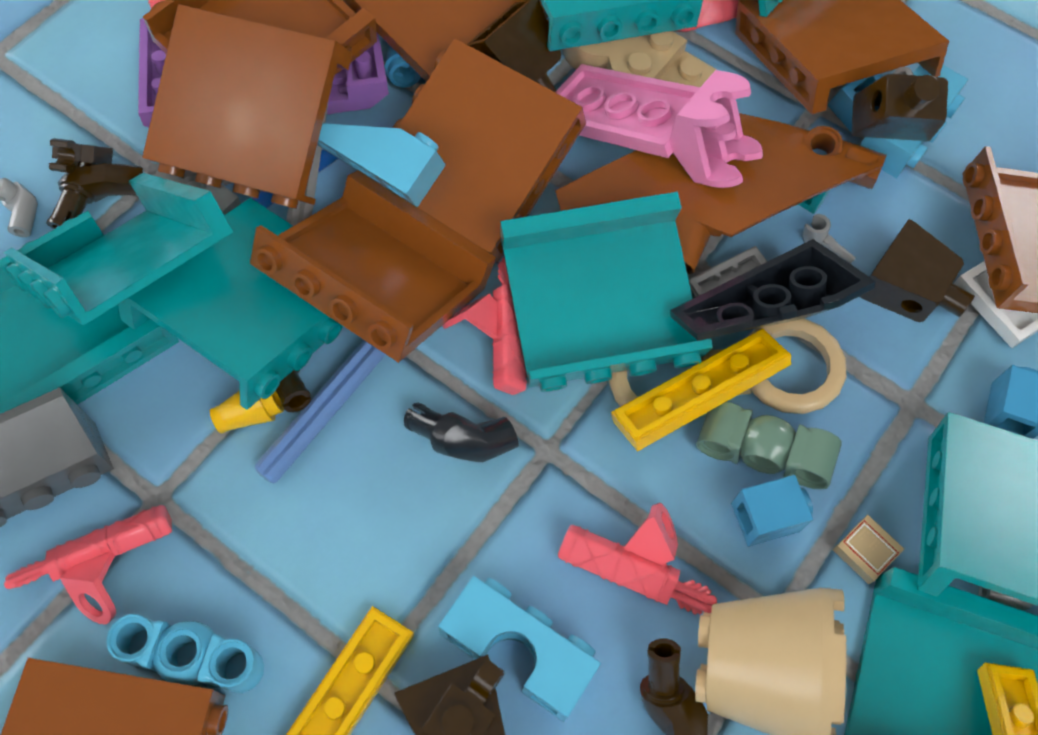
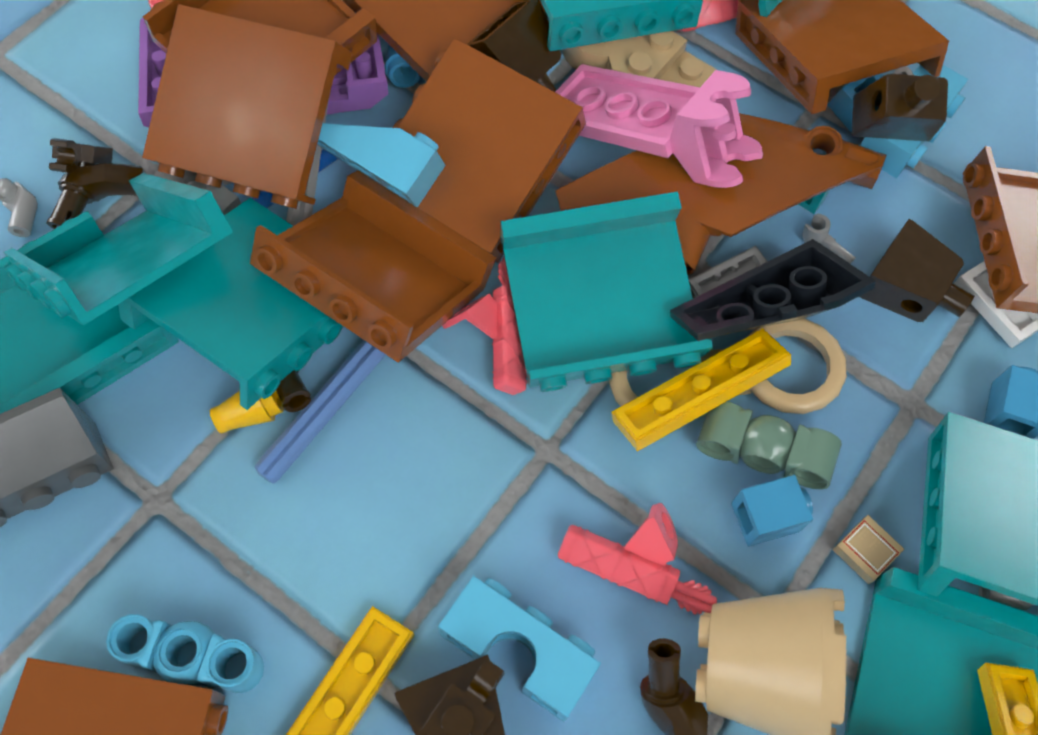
(85, 561): coral piece -> none
(459, 436): black arm -> none

